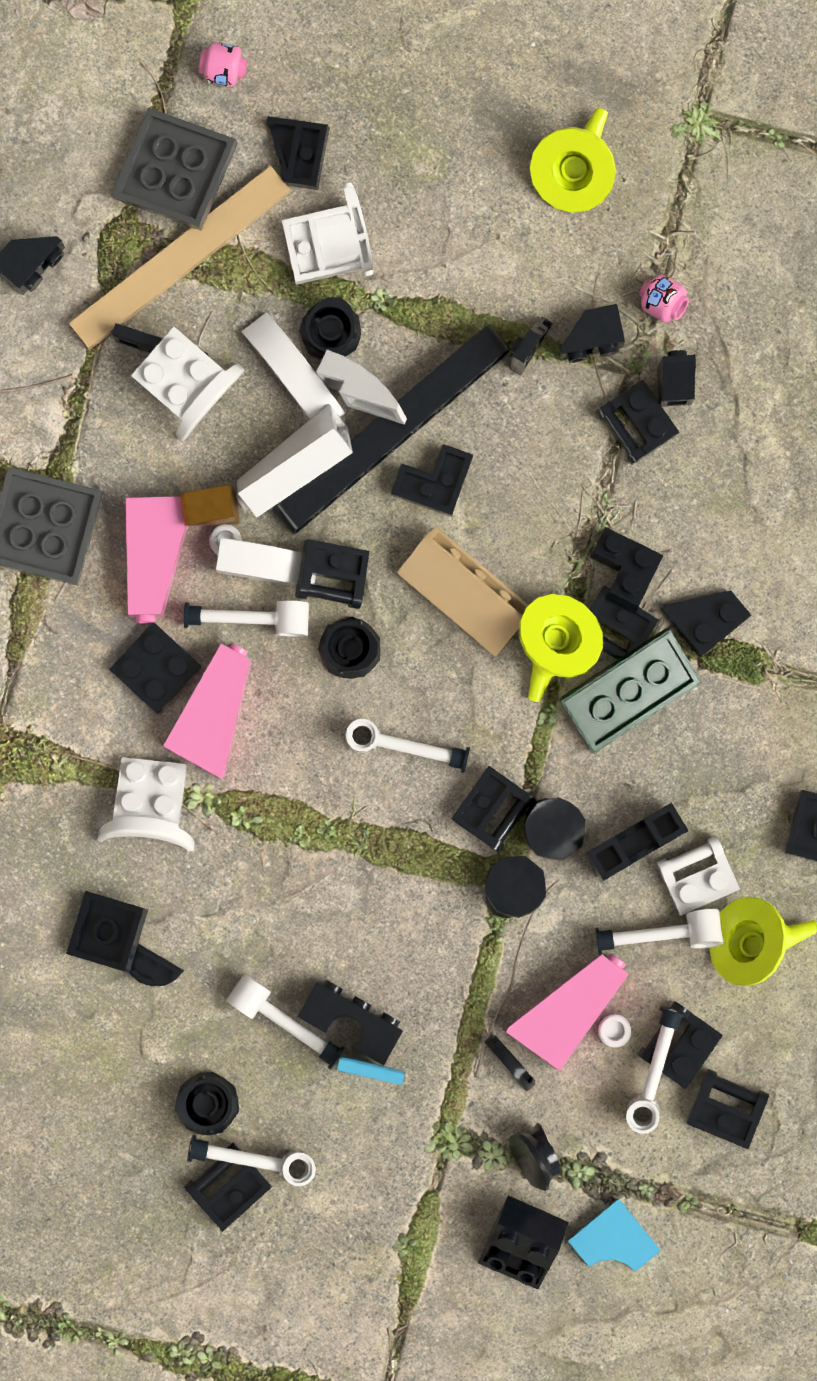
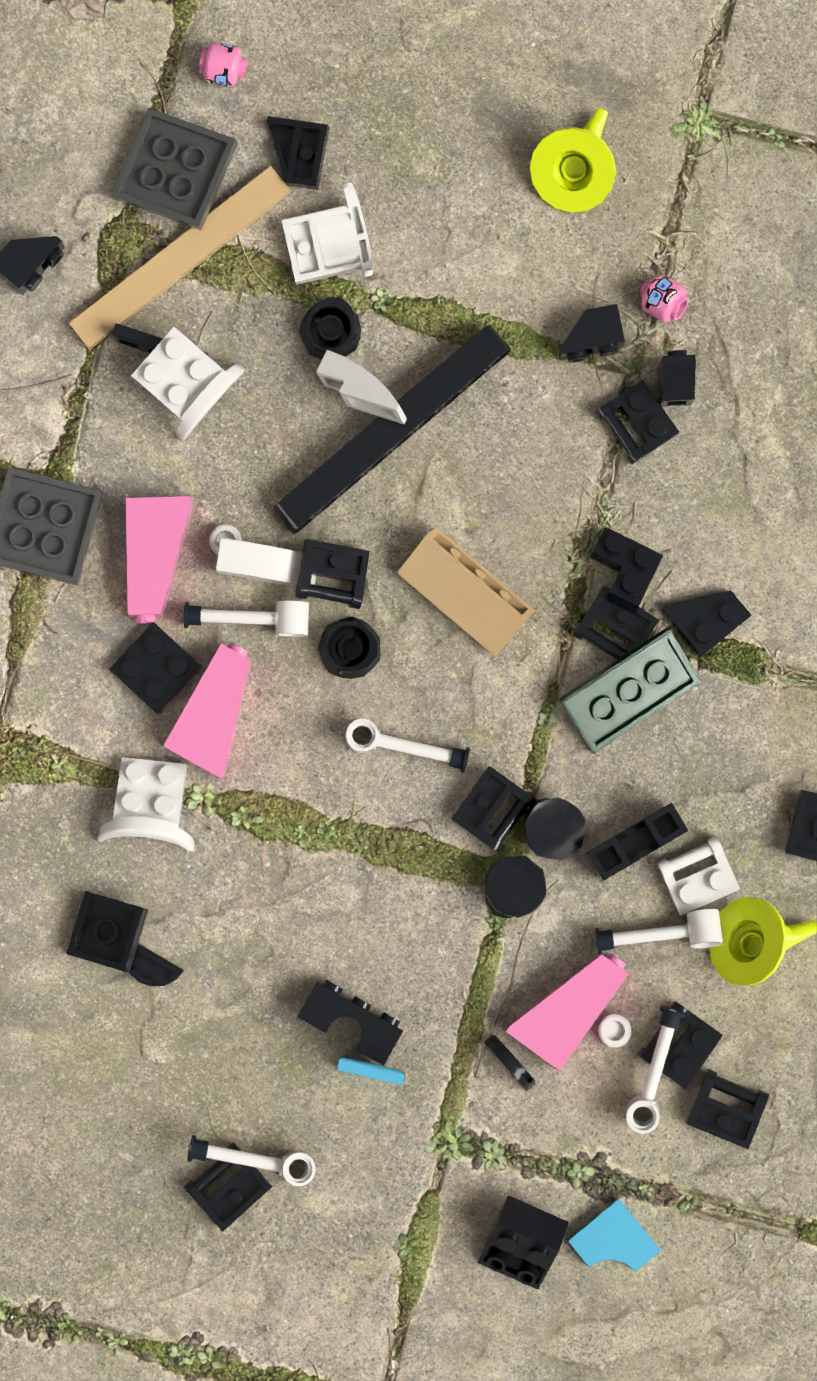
(207, 1103): black hat -> none
(210, 506): pearl gold slope -> none
(251, 997): white piece -> none
(290, 366): white slope -> none
(295, 462): white slope -> none
(435, 490): black plate -> none
(525, 347): black wing -> none
(535, 1157): black hat -> none
(559, 640): neon yellow piece -> none

